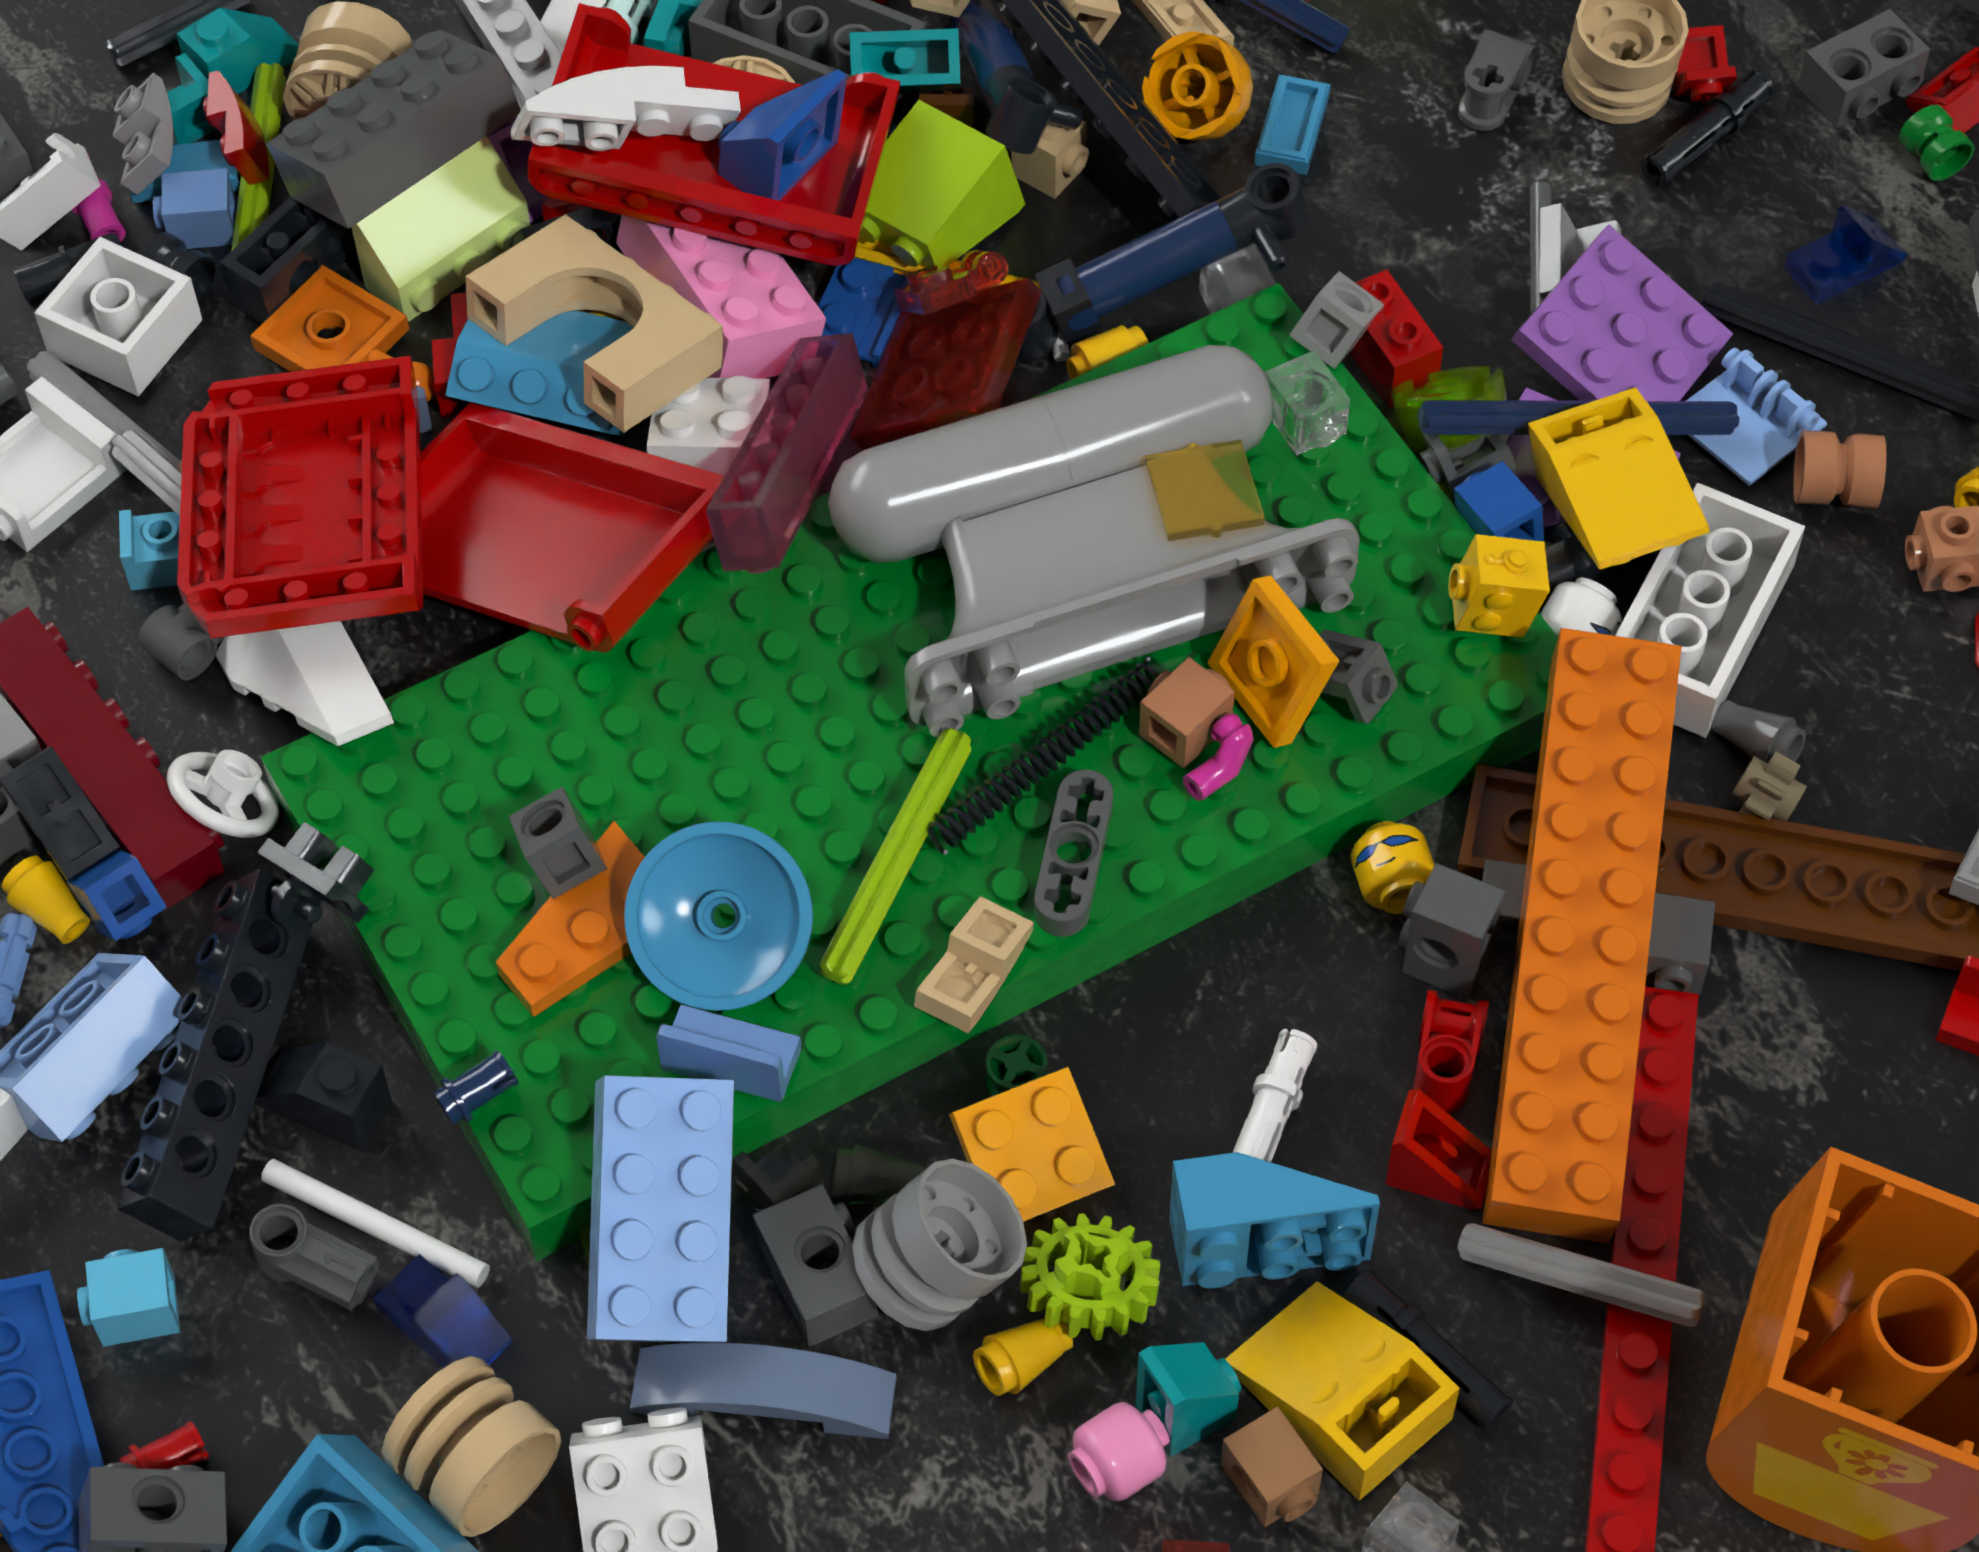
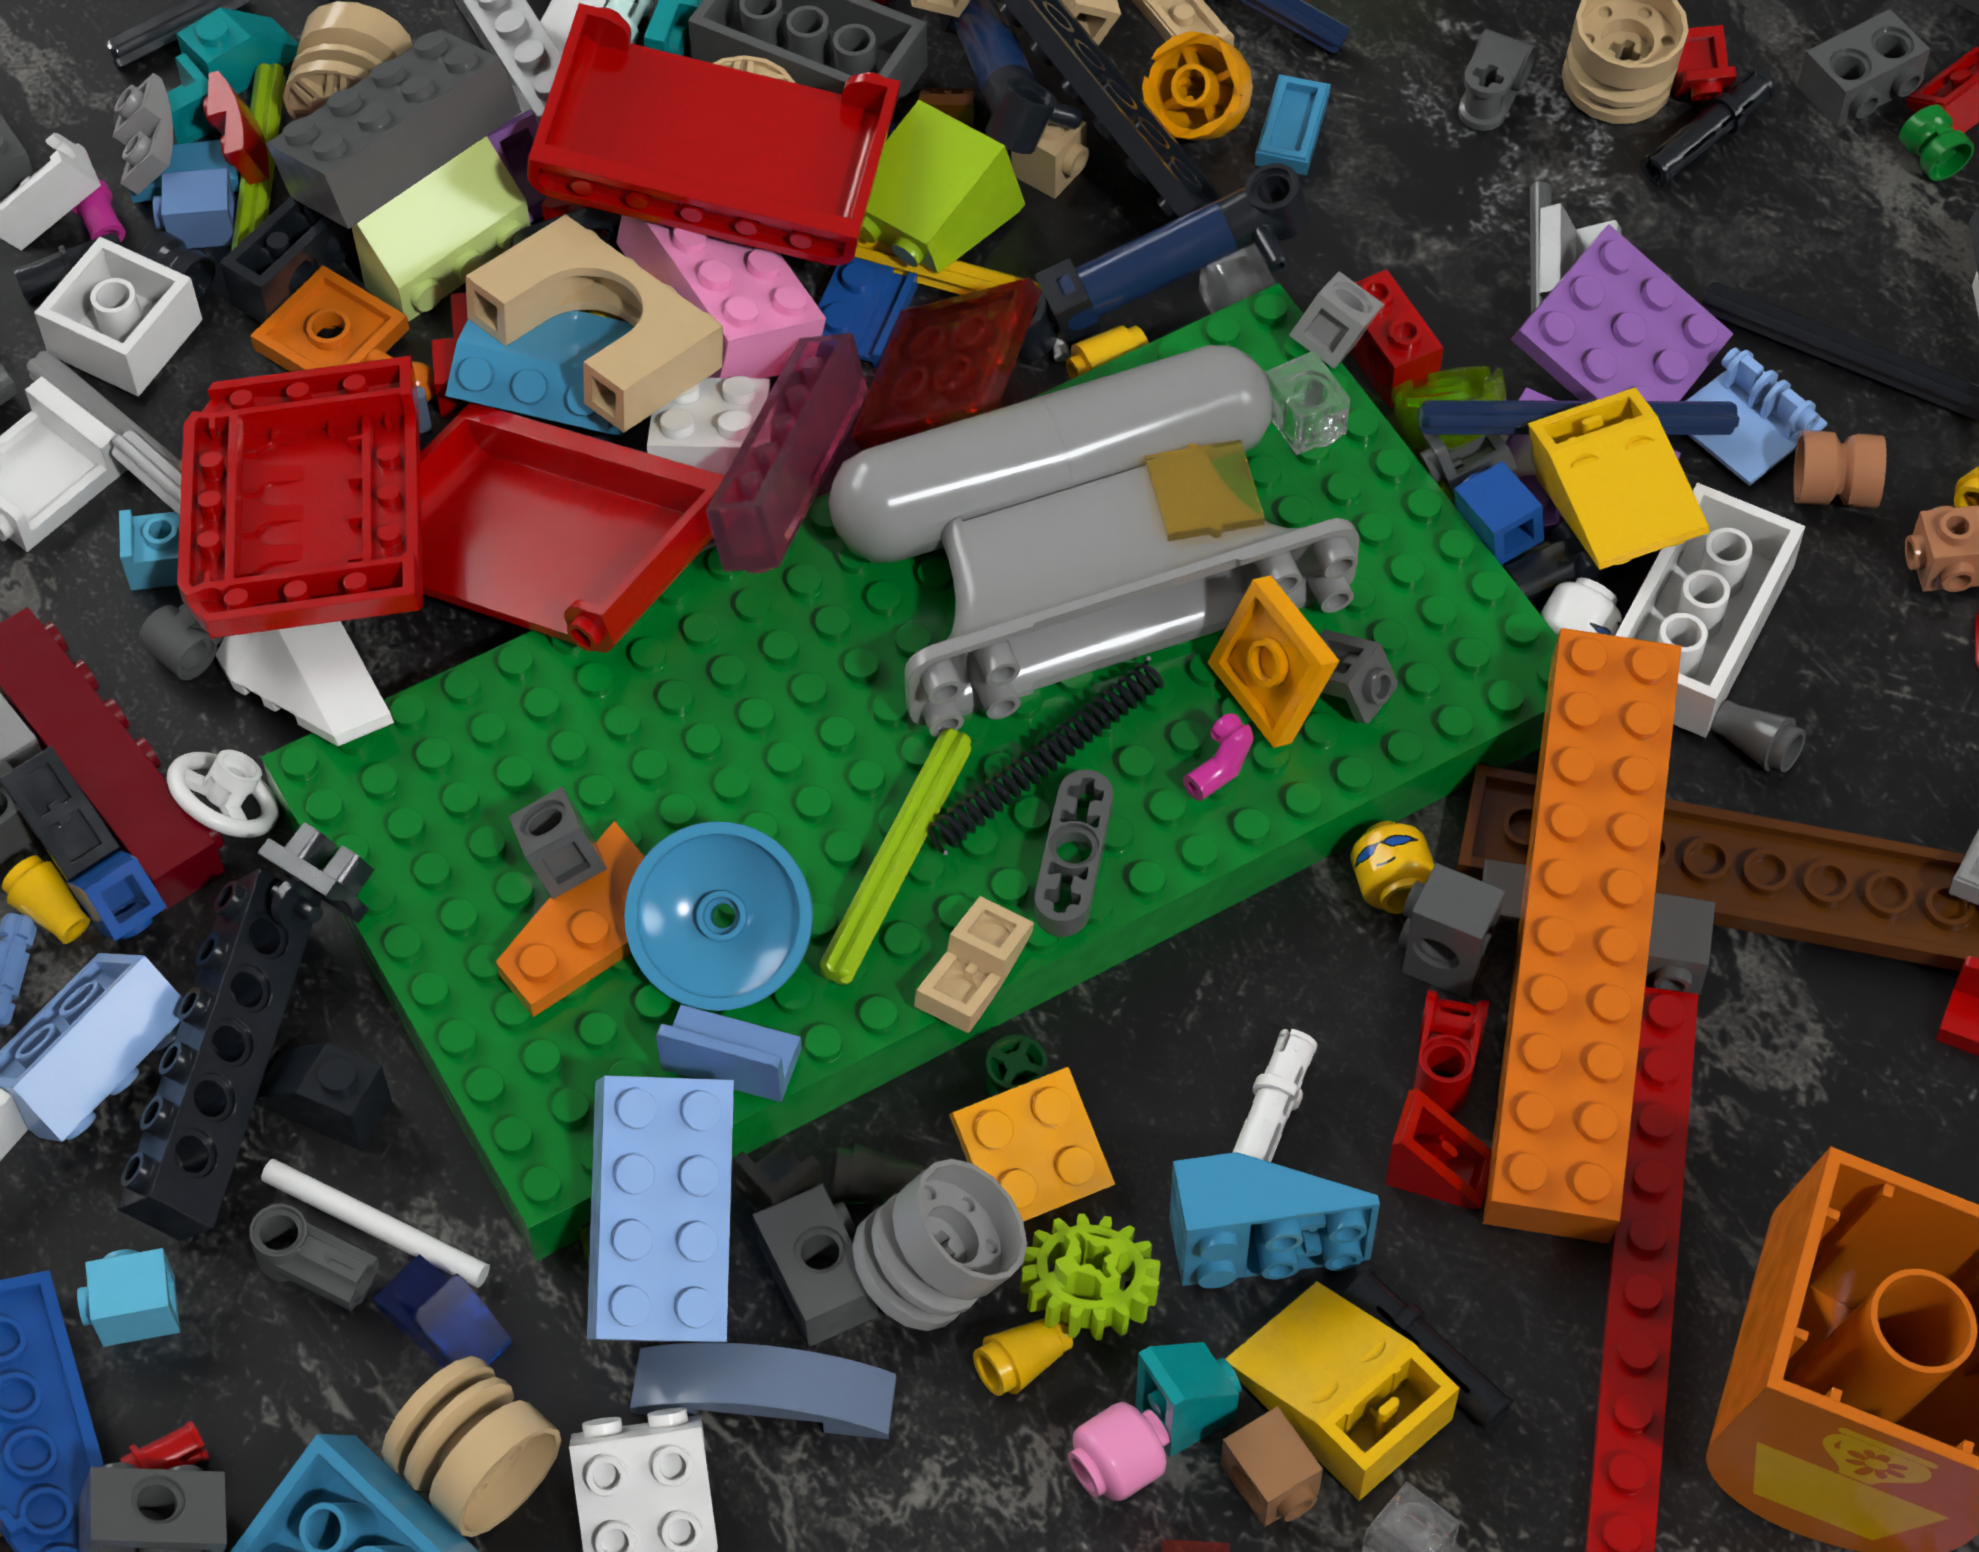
(475, 1087): dark blue pin -> none
(608, 104): white slope -> none
(783, 138): blue slope -> none
(915, 57): teal slope -> none
(936, 288): clear red plate -> none
(1183, 709): nougat brick -> none
(1499, 585): yellow head -> none
(1582, 1275): light grey axle -> none
(1770, 787): dark tan gear -> none
(1845, 257): clear blue slope -> none

